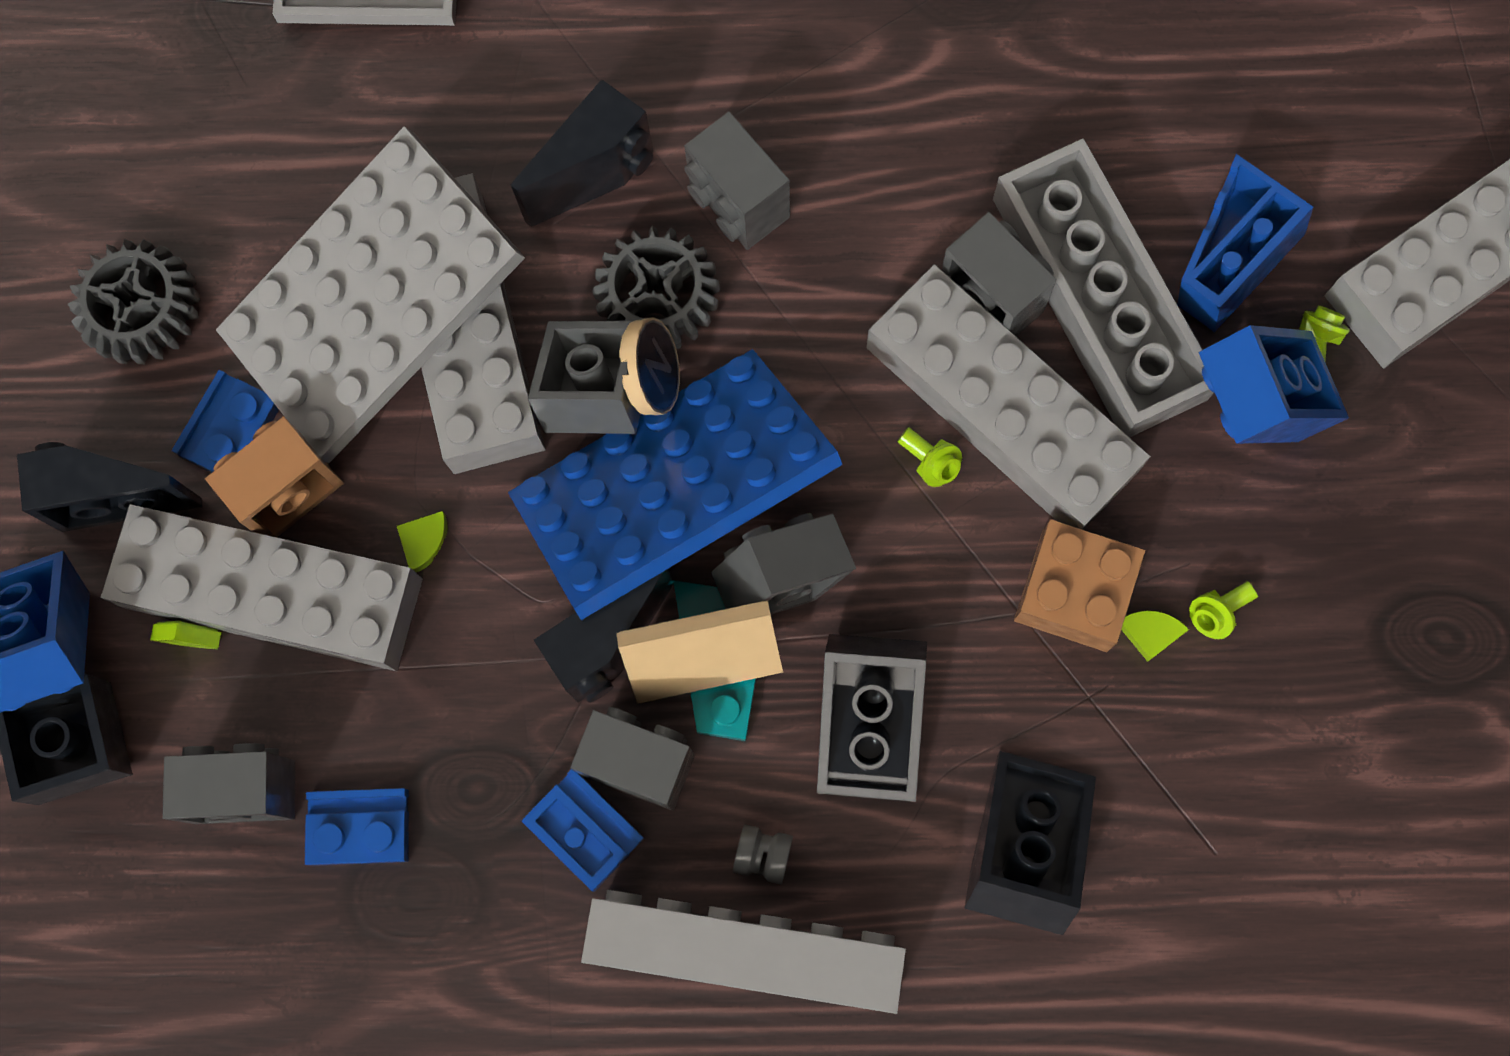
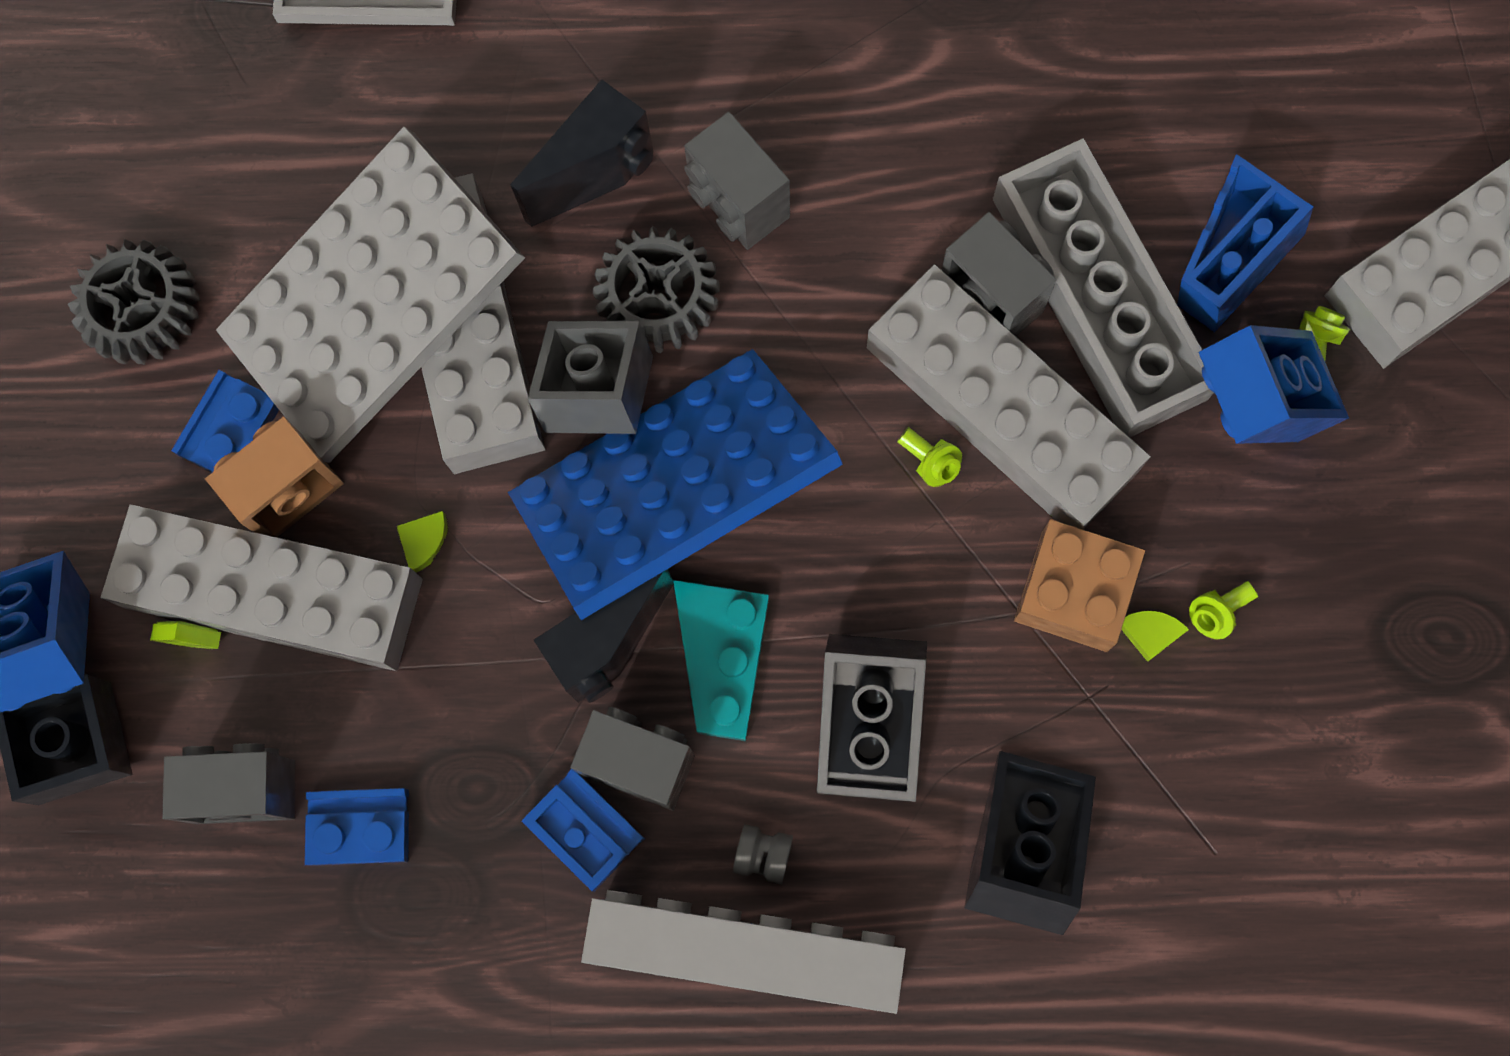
(88, 490): black slope -> none
(651, 366): tile -> none
(700, 652): tan tile -> none
(784, 564): dark grey brick -> none

